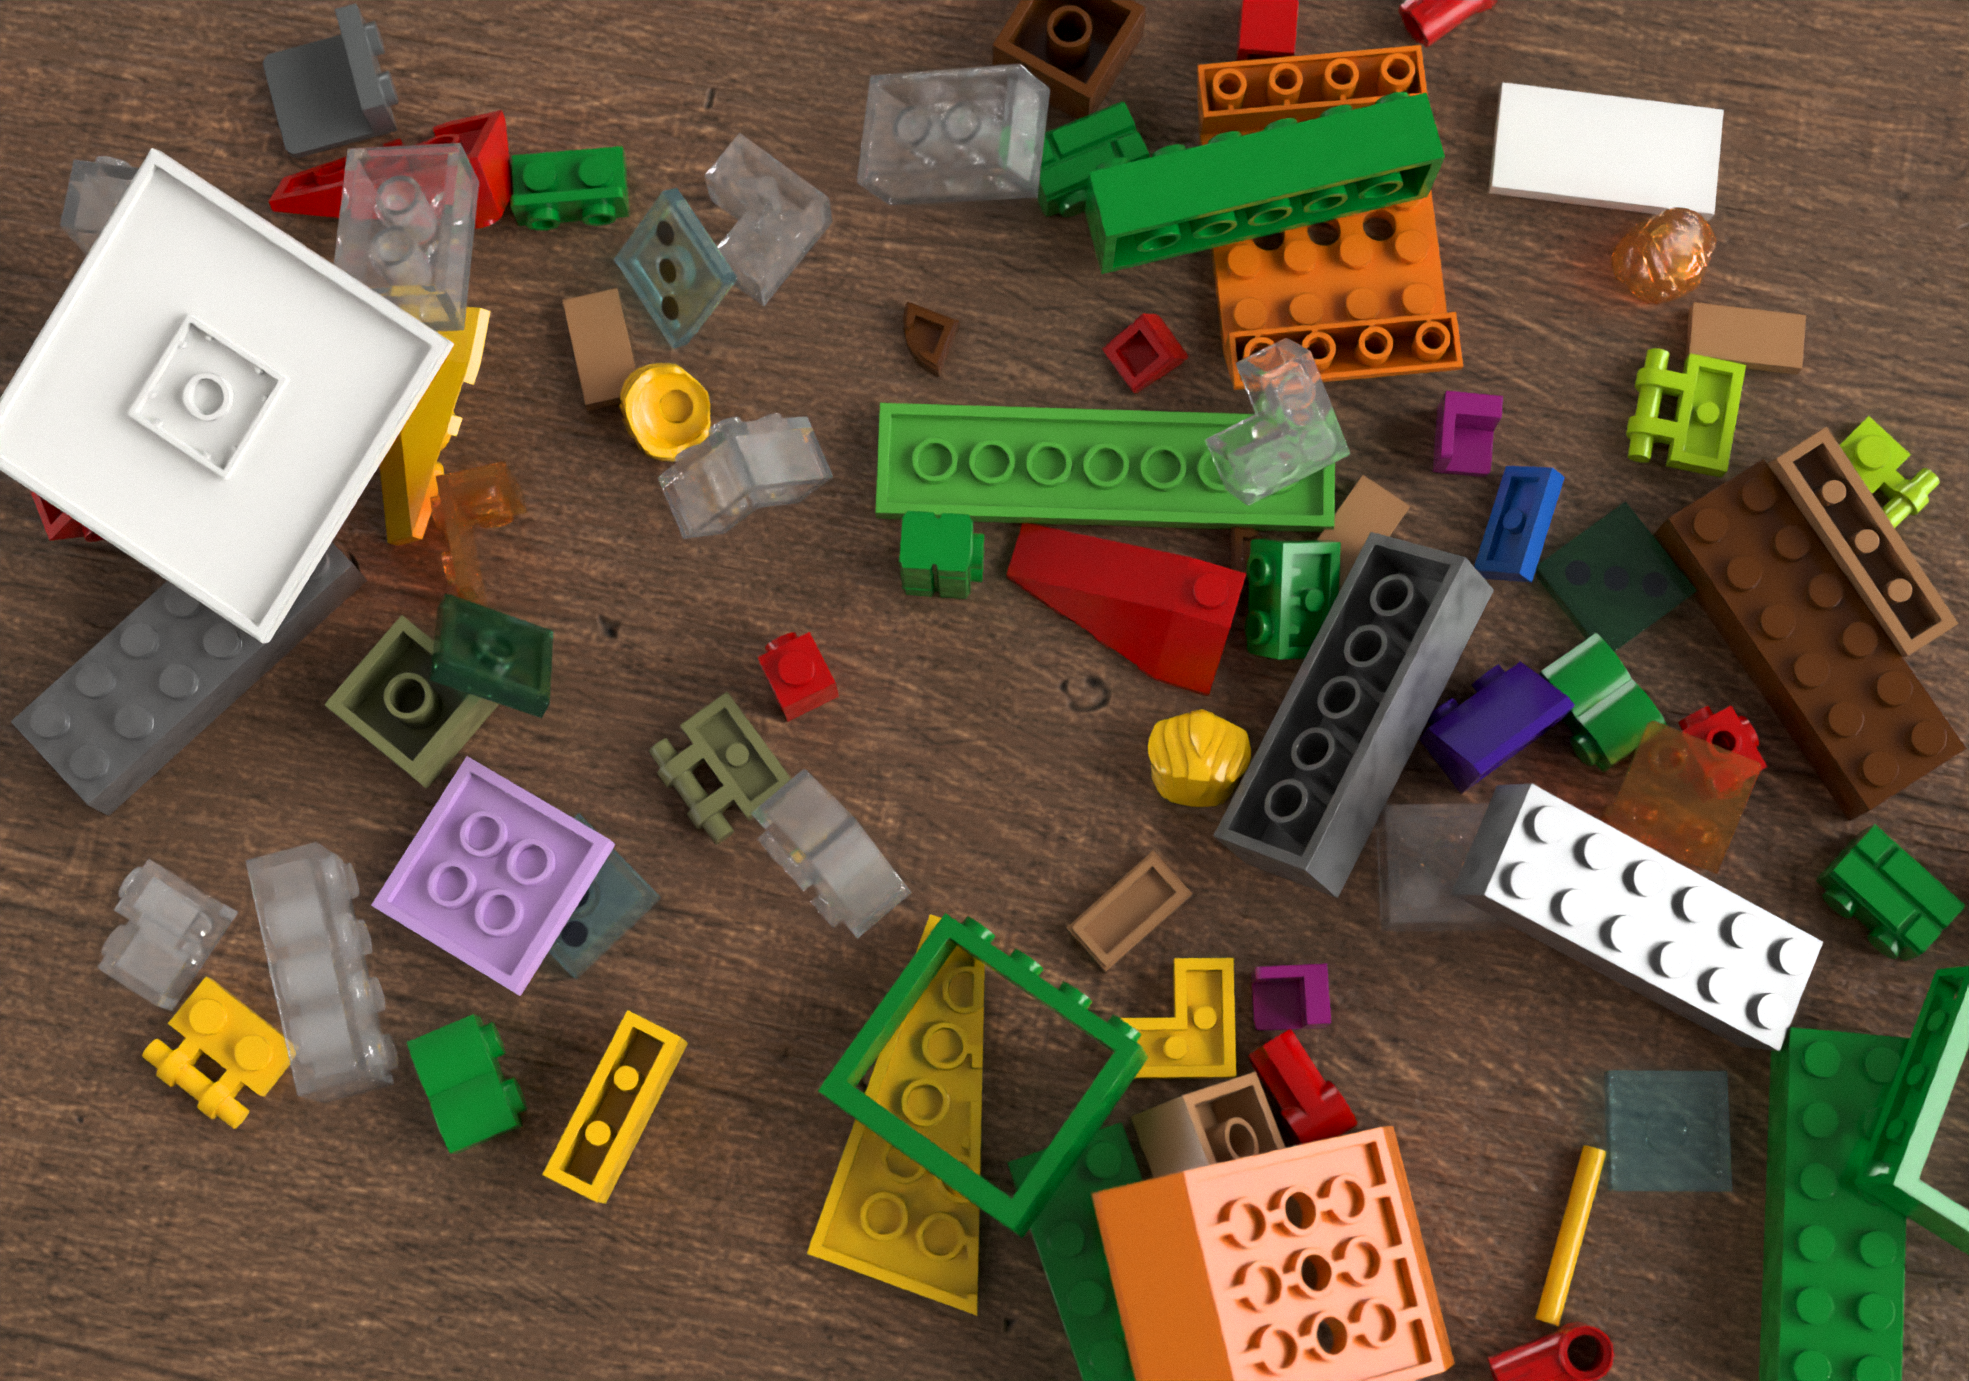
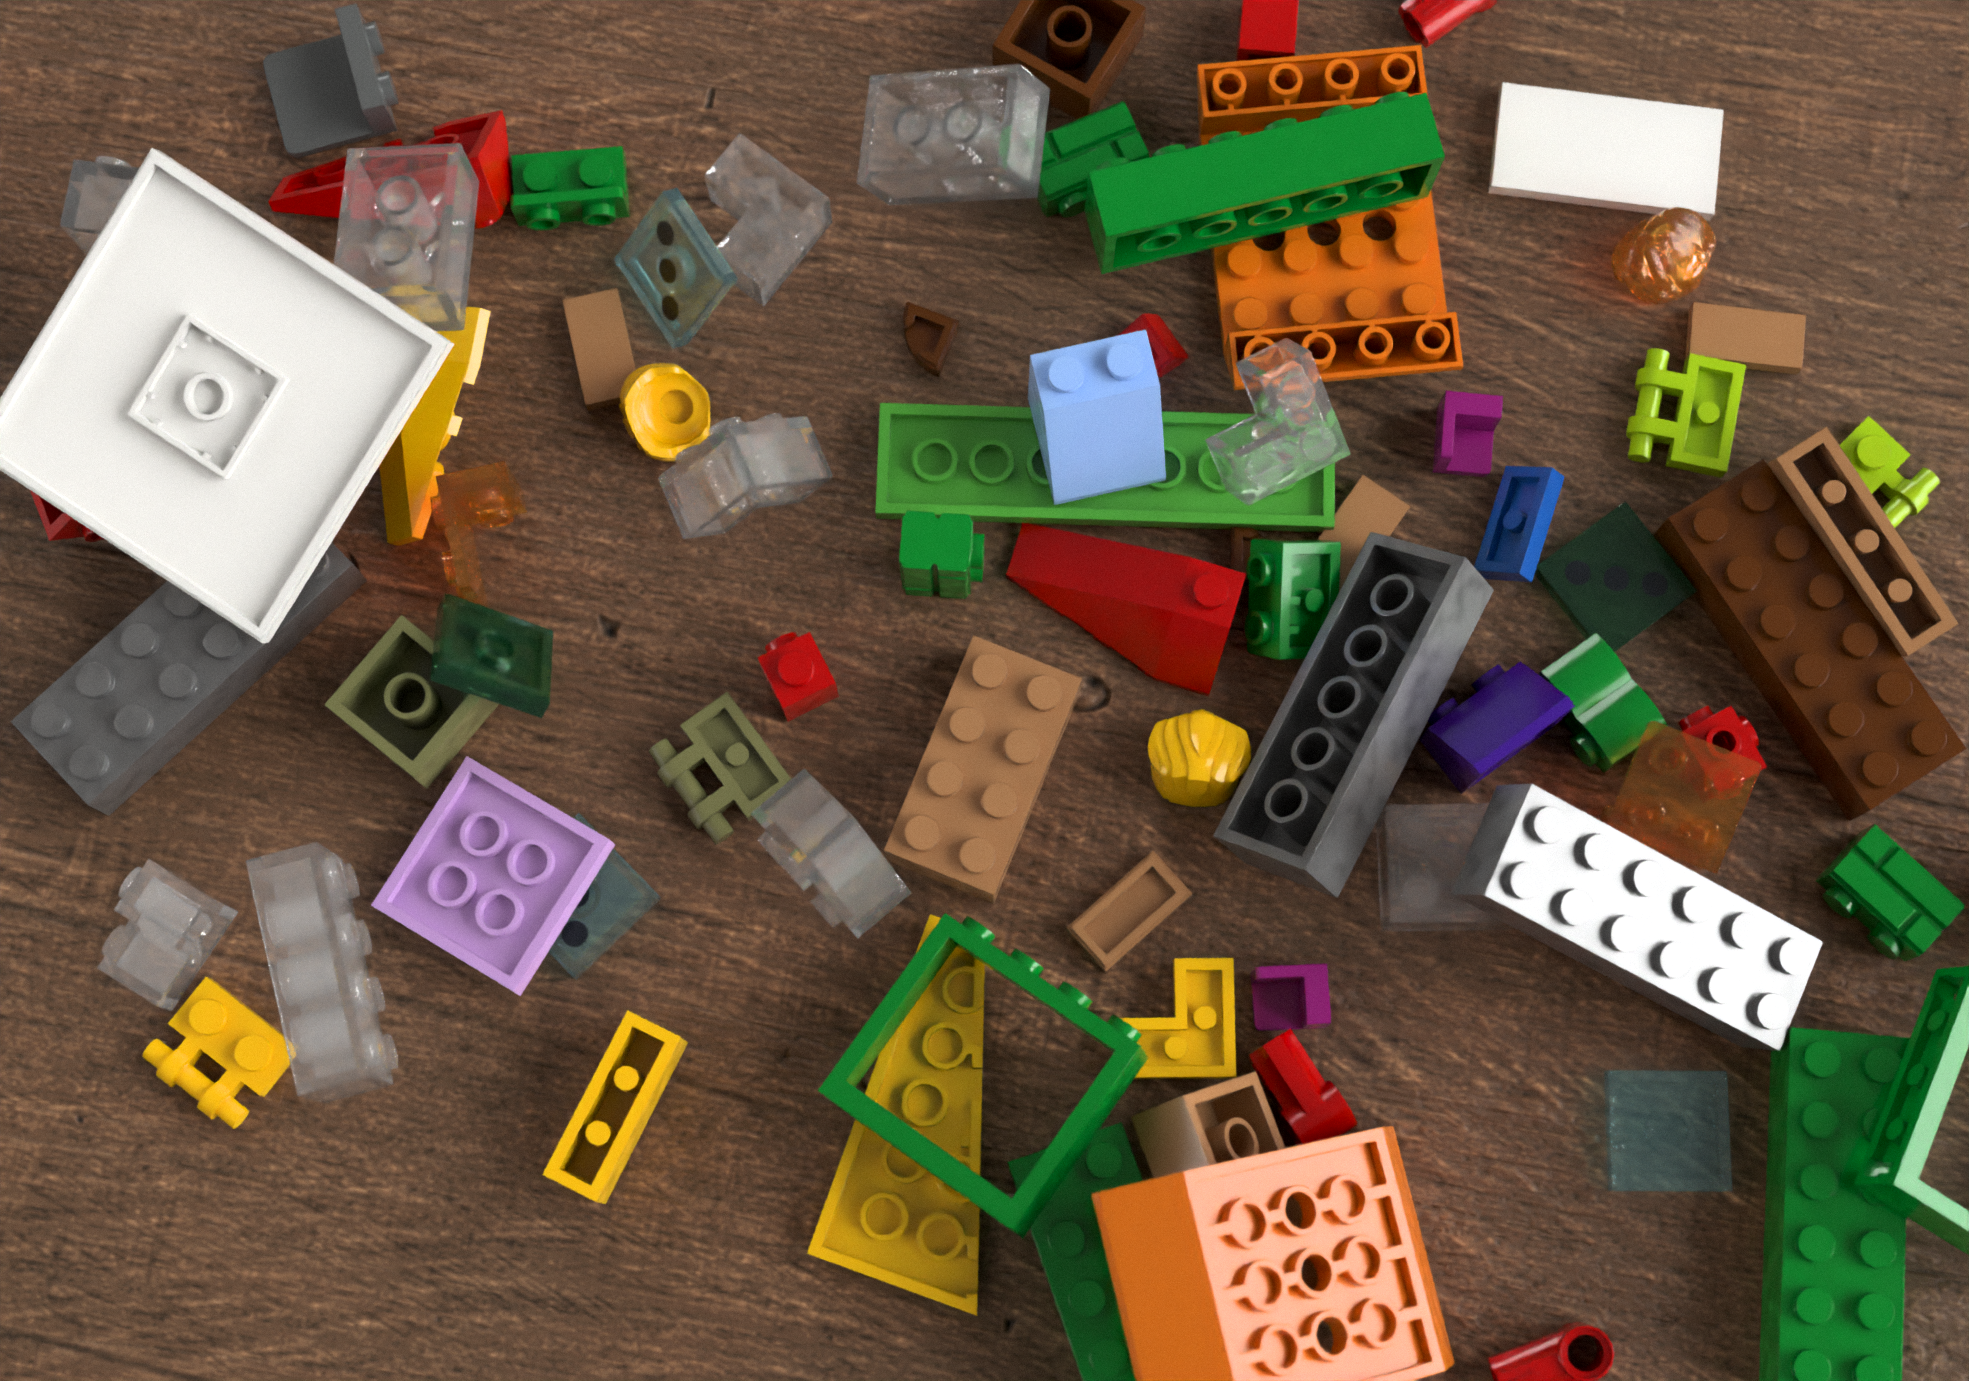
(466, 1083): green brick -> none
(983, 769): none -> medium nougat brick
(1098, 416): none -> light blue slope
(1570, 1235): yellow bar -> none

